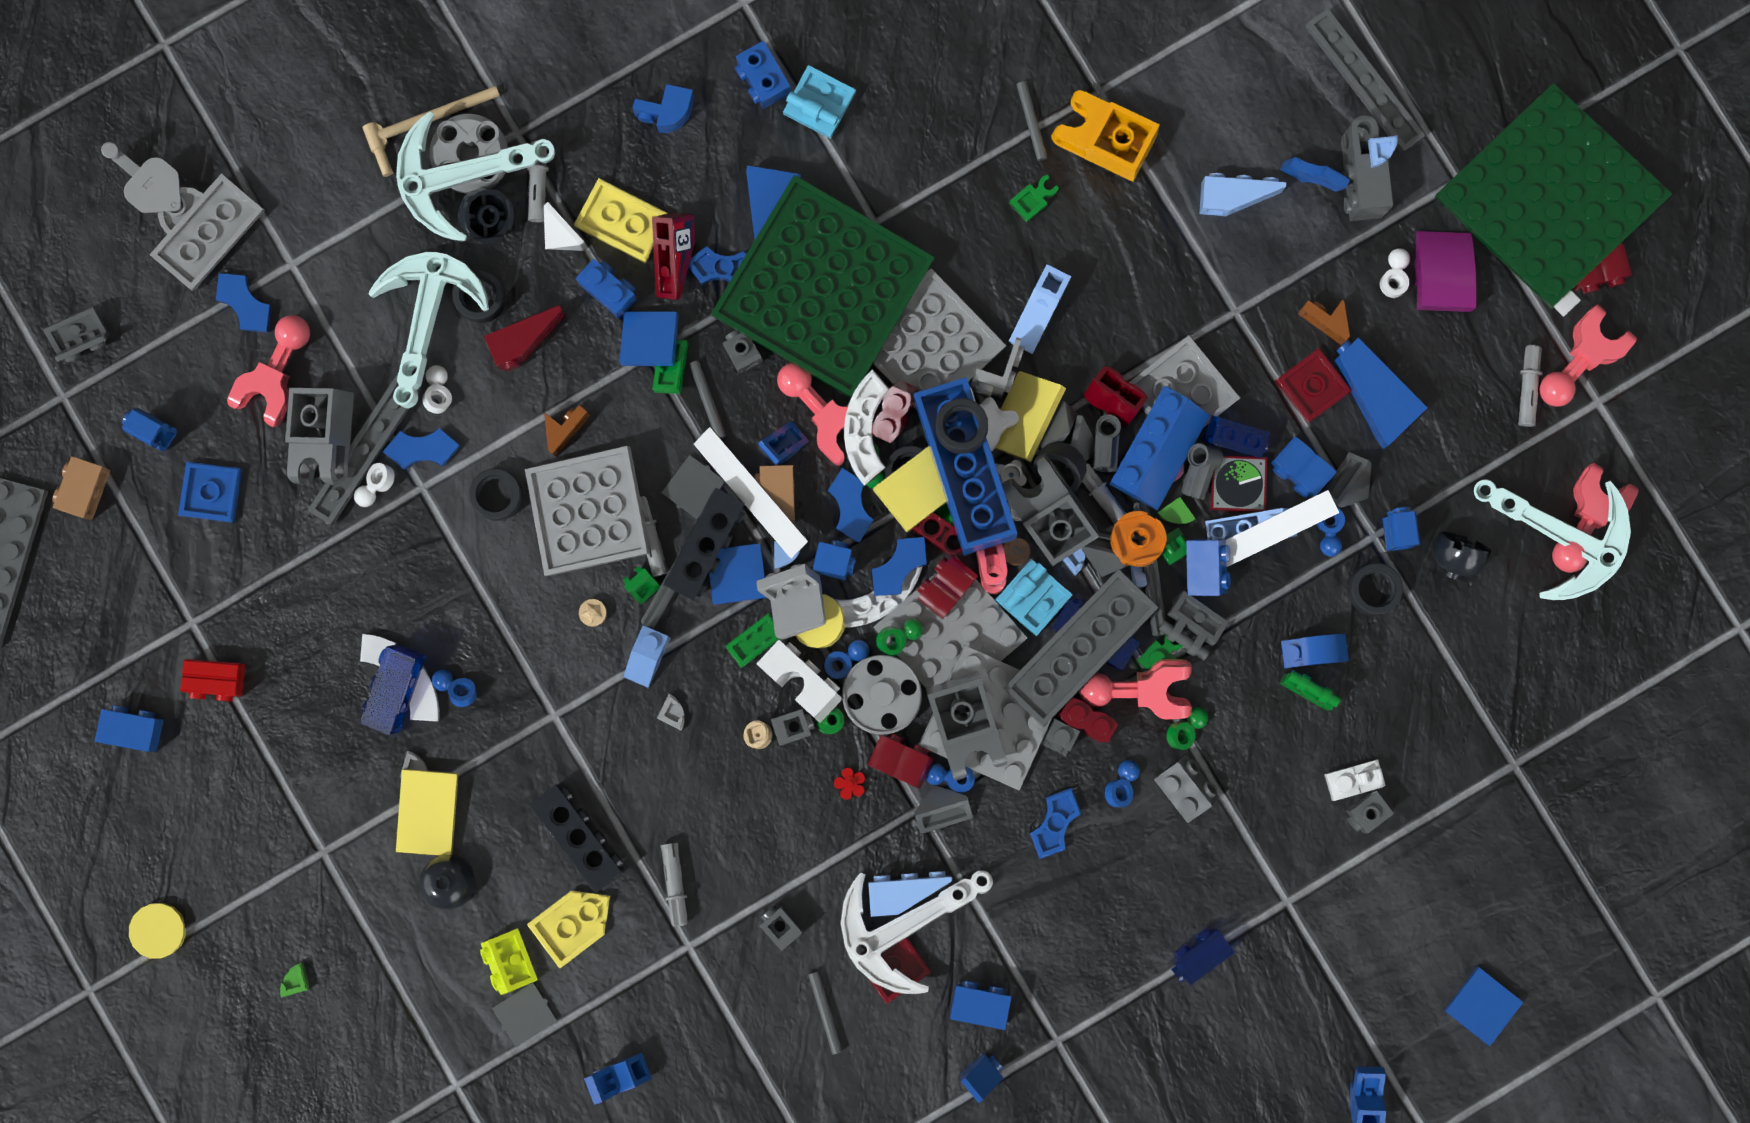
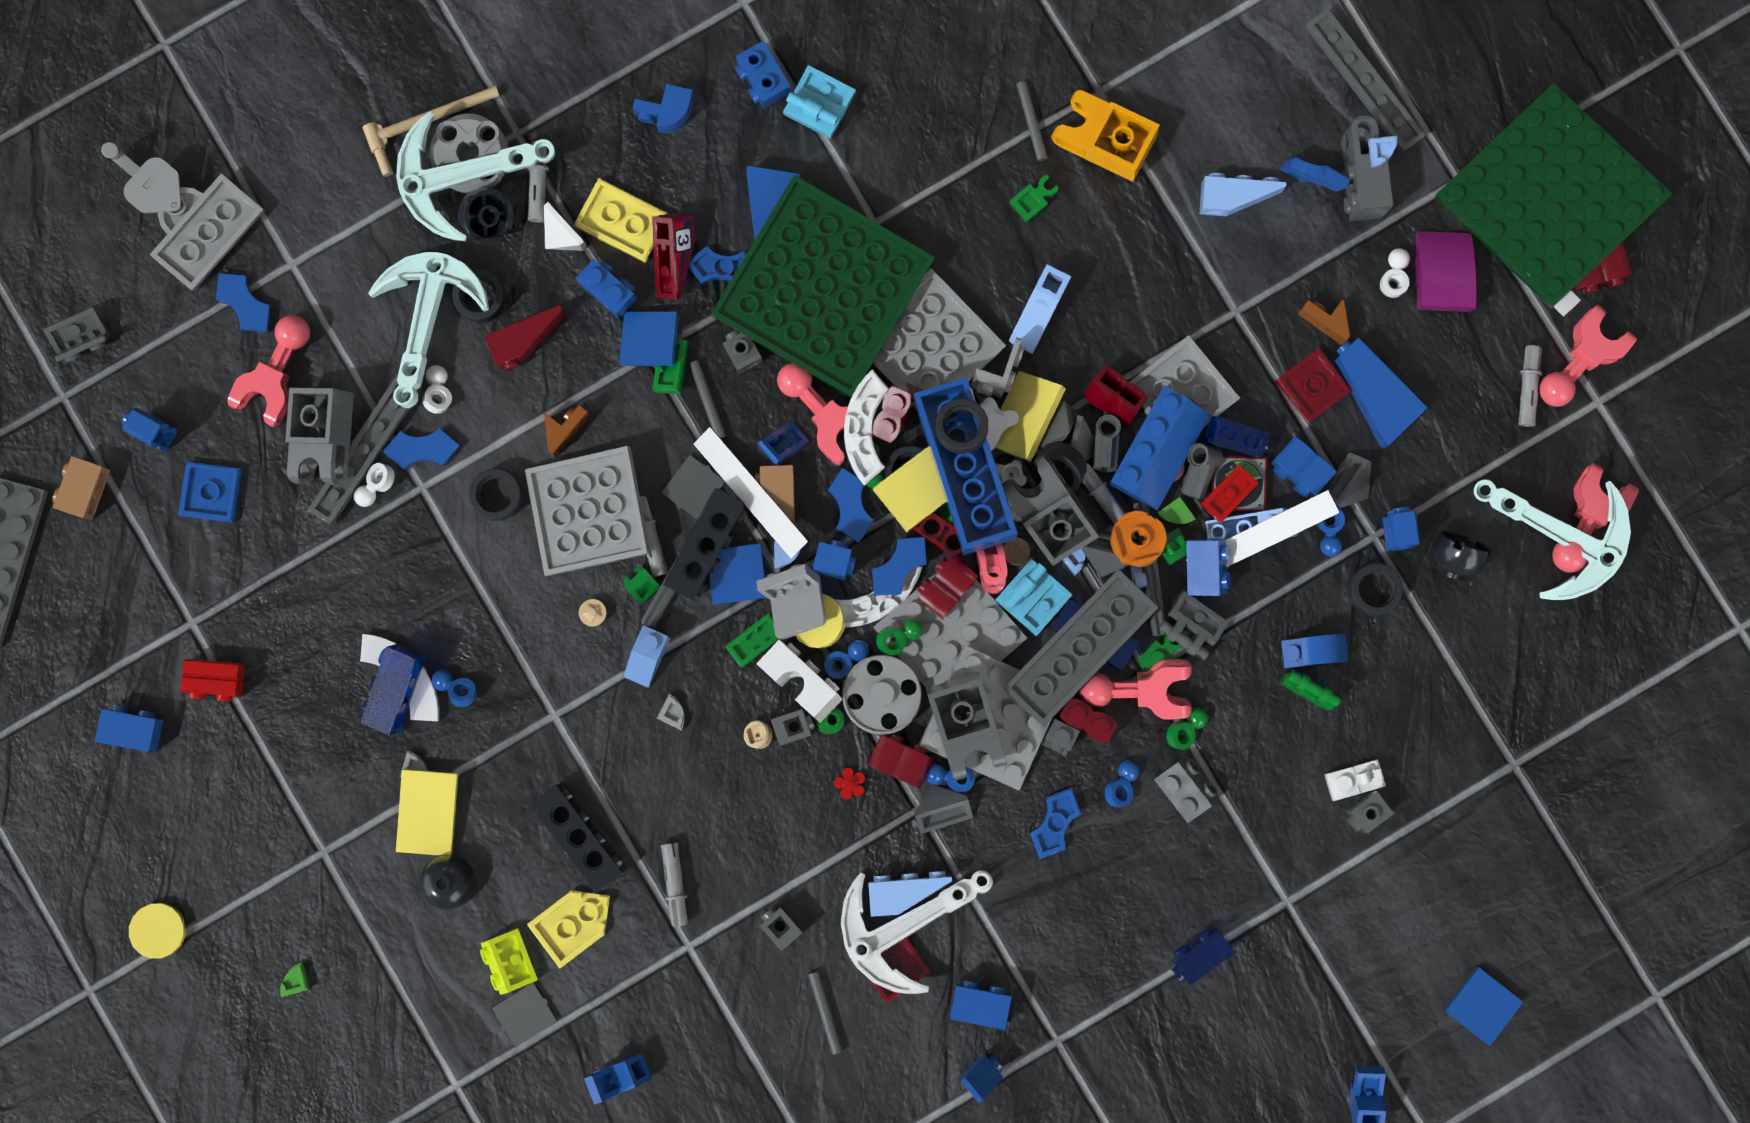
(1229, 493): none -> red plate

